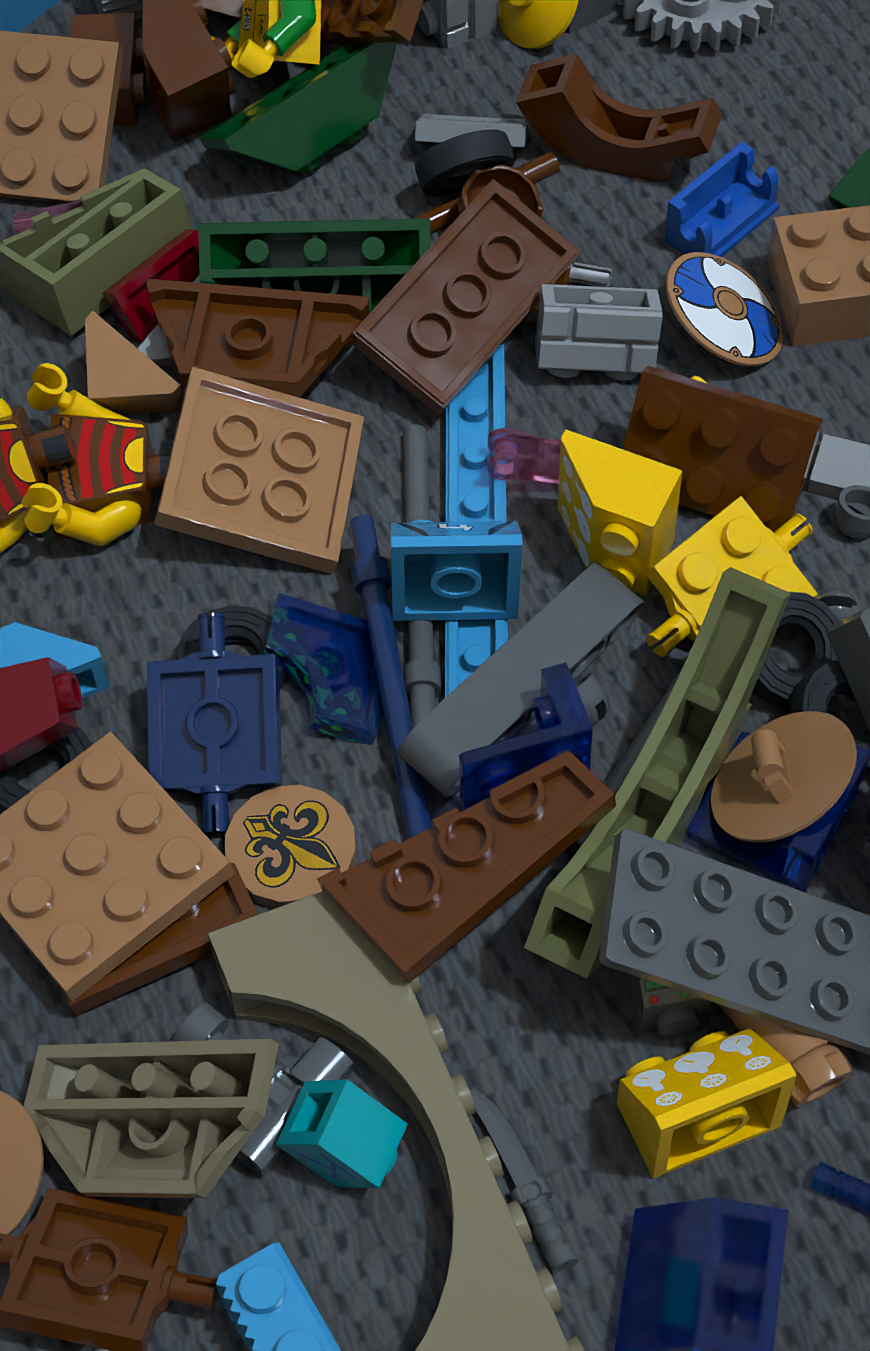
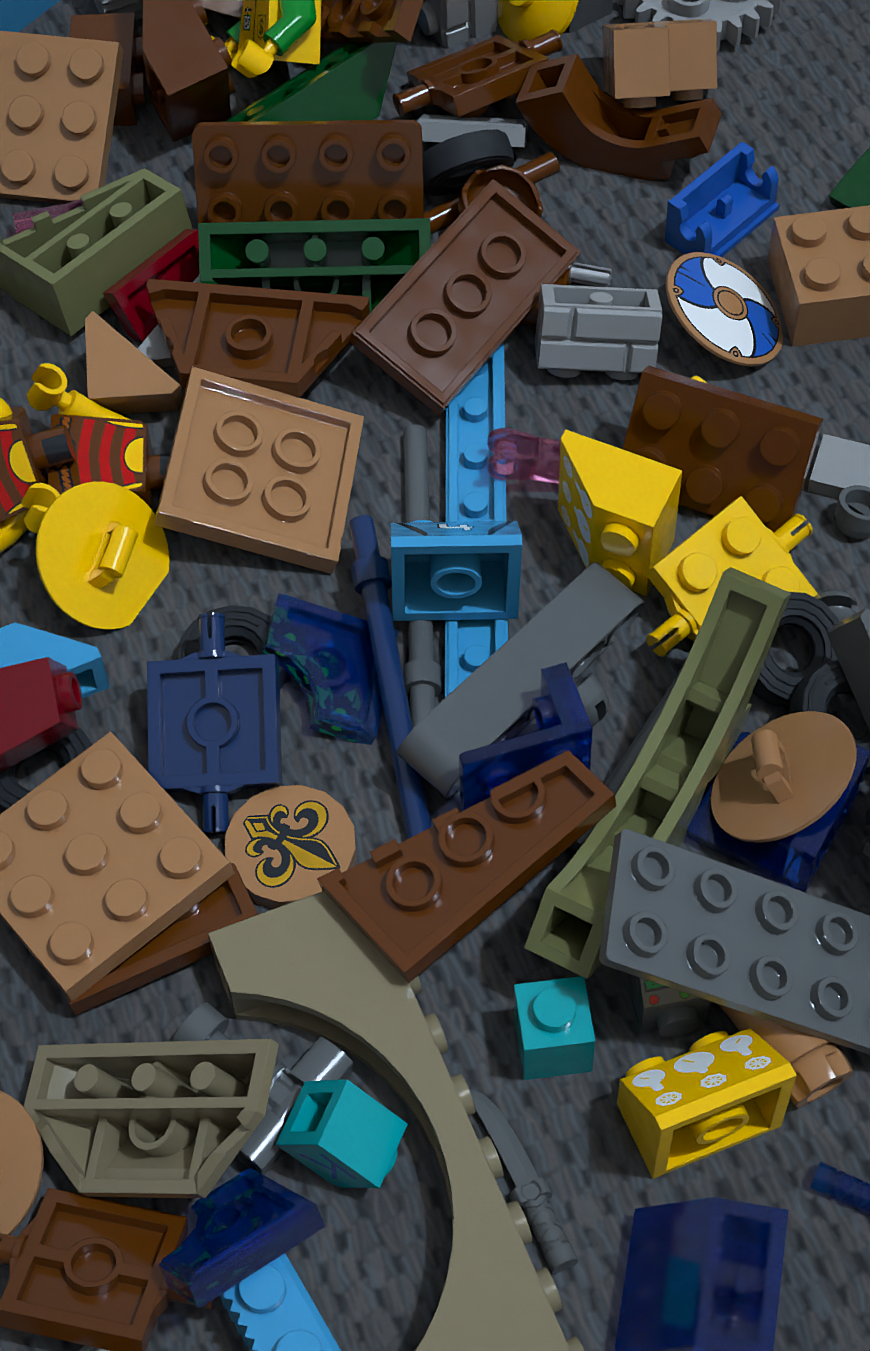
(101, 554): none -> yellow shield
(237, 1234): none -> clear blue tile
(308, 170): none -> reddish brown bracket
(475, 75): none -> reddish brown plate
(554, 1028): none -> teal brick
(659, 58): none -> medium nougat brick

